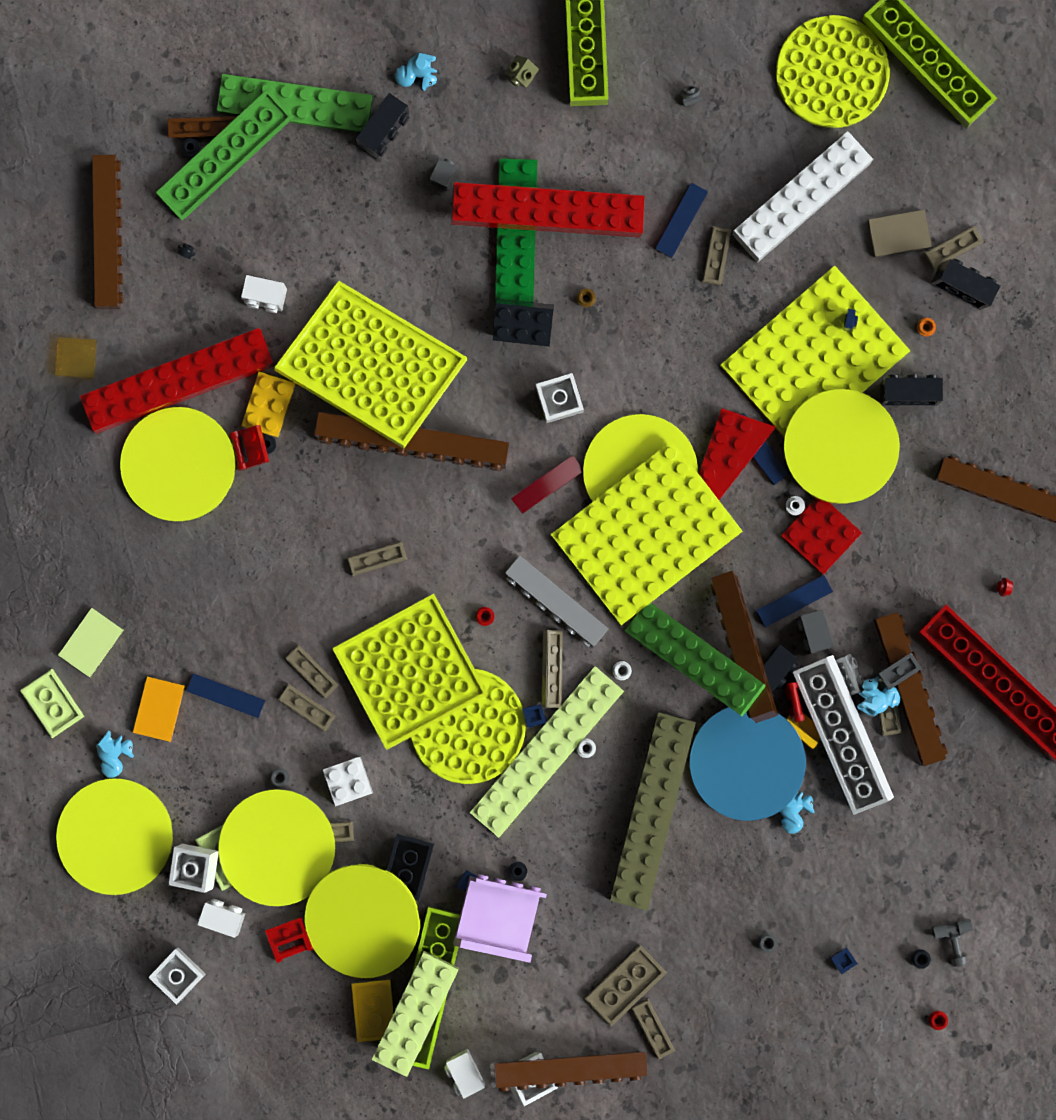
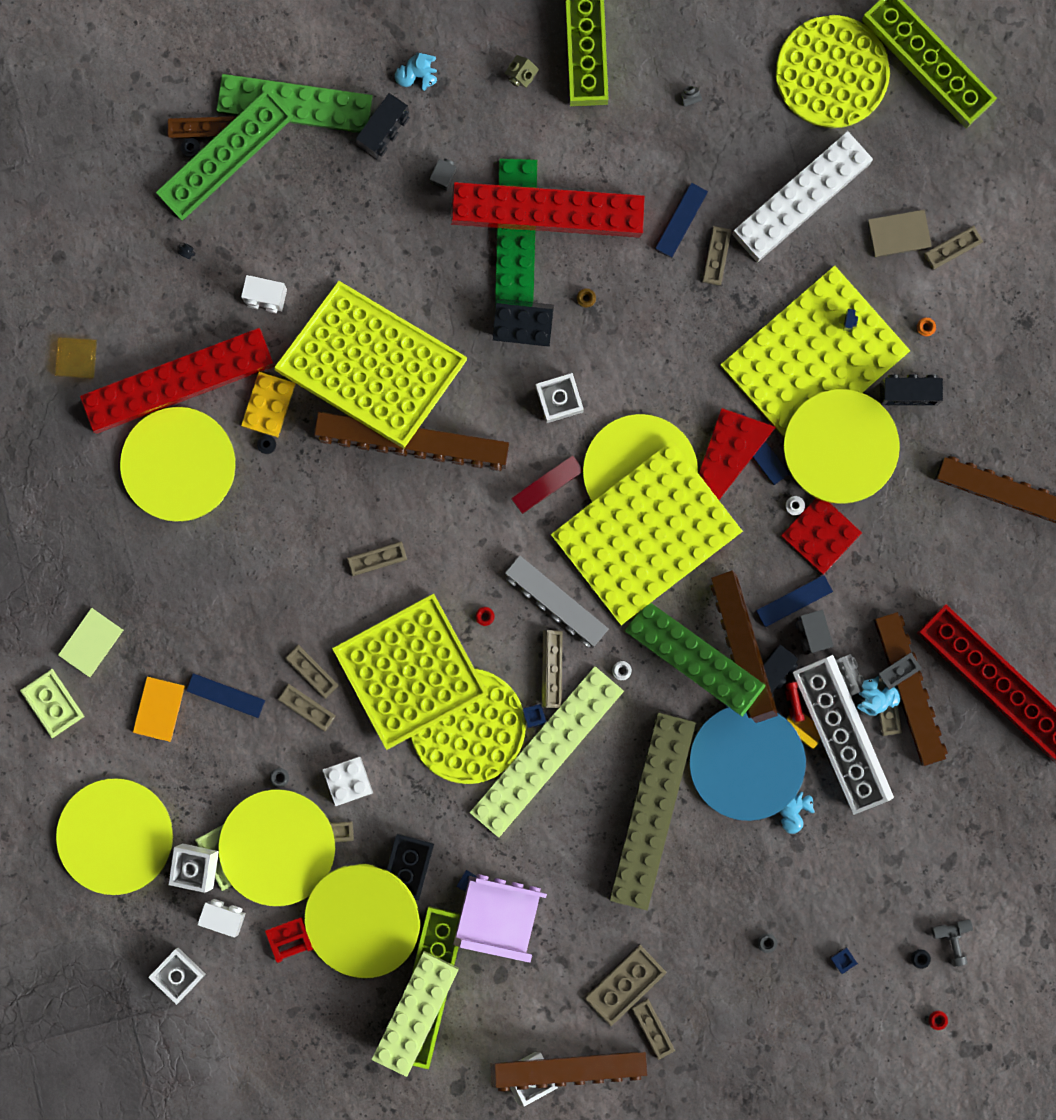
(106, 232): reddish brown brick -> none
(108, 752): medium azure animal -> none
(254, 447): red plate -> none
(372, 1009): yellow plate -> none
(464, 1073): white brick -> none
(513, 866): black plate -> none
(592, 748): white plate -> none
(965, 283): black brick -> none
(1005, 587): red plate -> none

